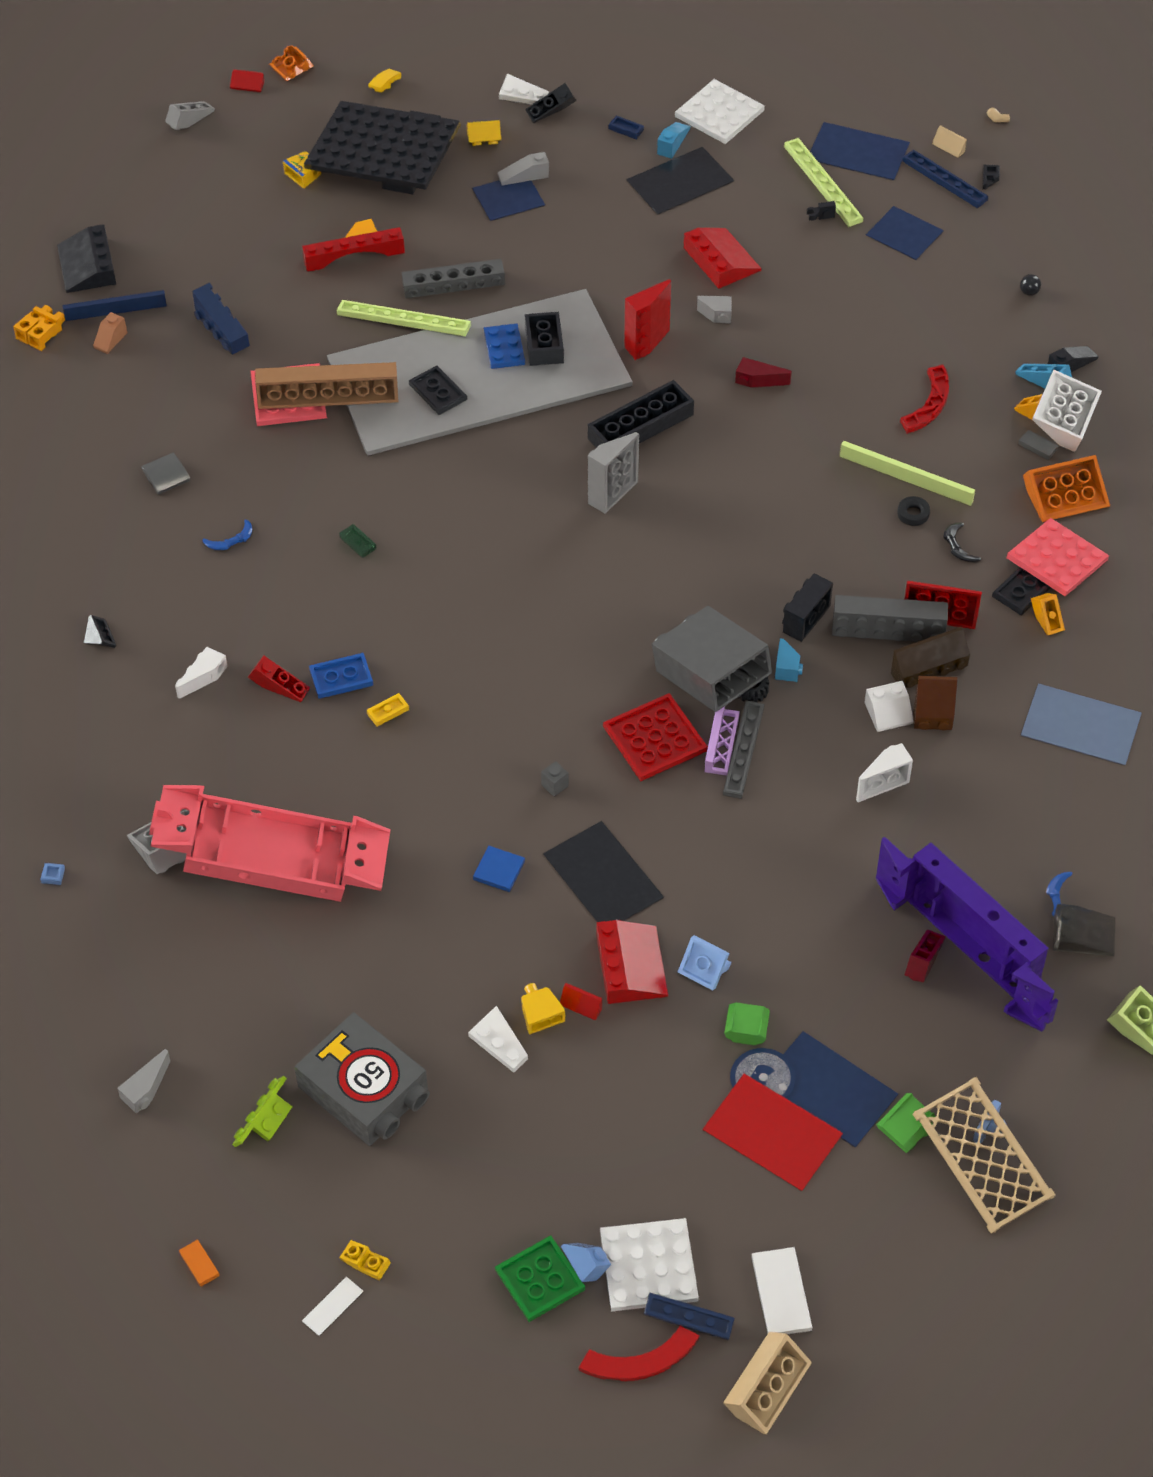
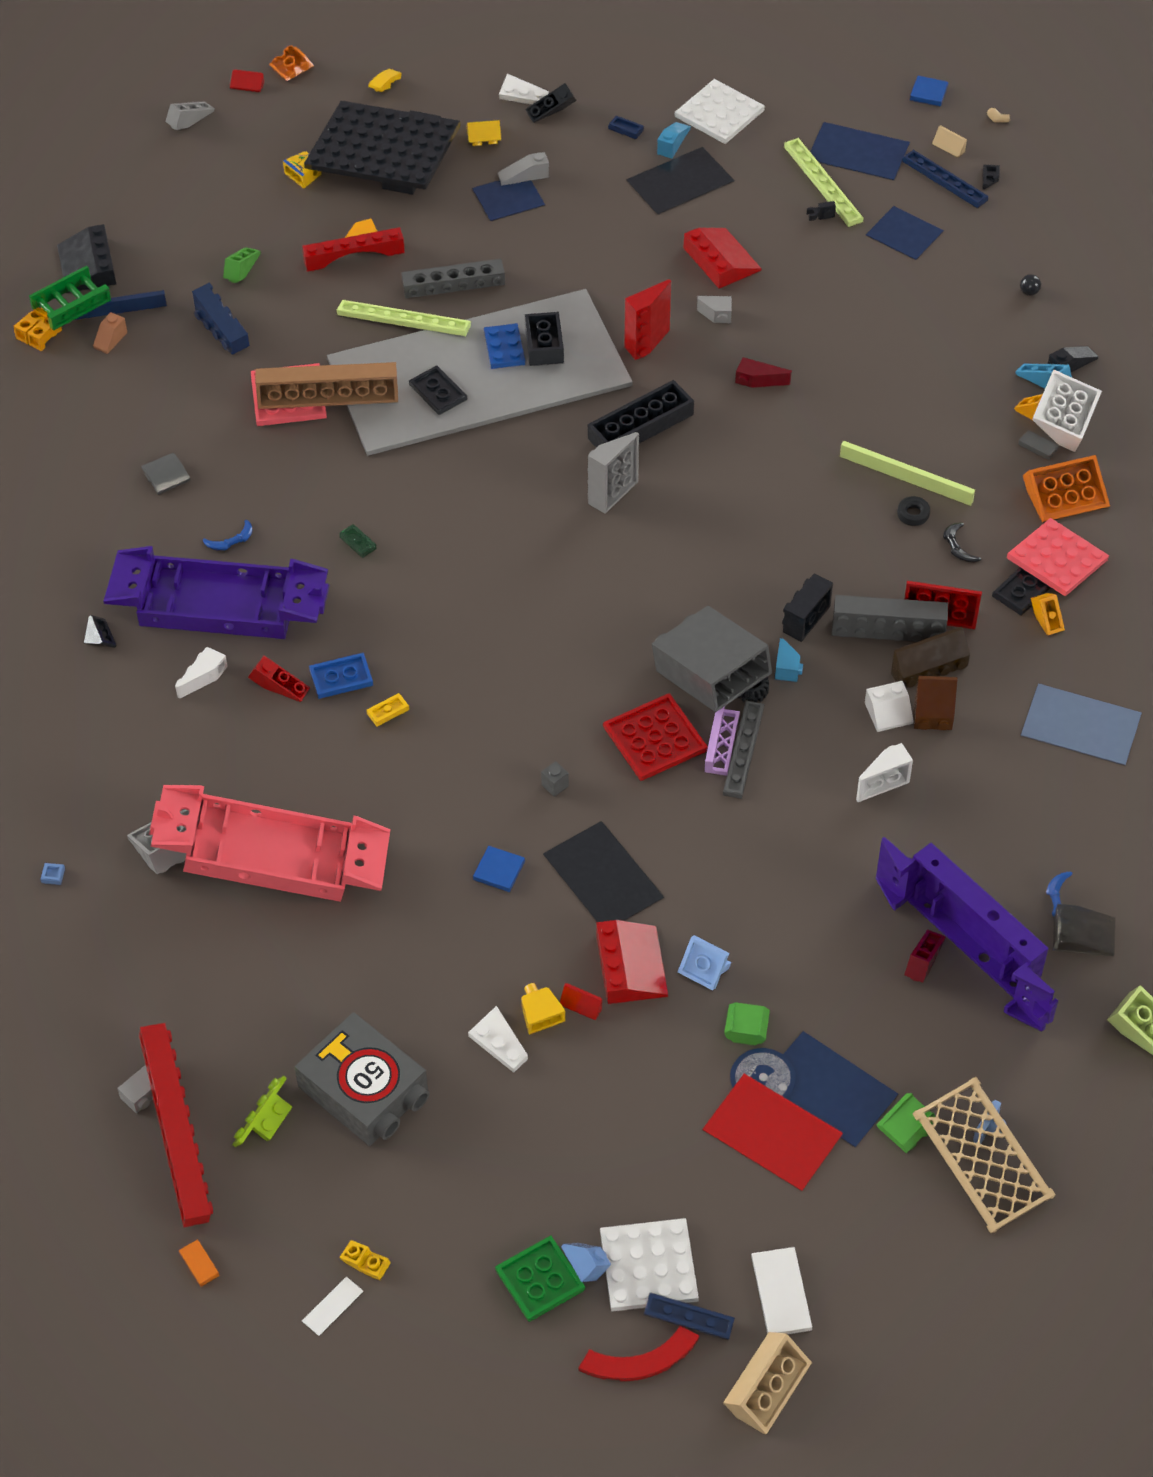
(76, 308): none -> green fence
(174, 1125): none -> red brick
(216, 594): none -> dark purple piece
(239, 264): none -> bright green slope
(929, 90): none -> blue tile
(933, 405): red tile -> none

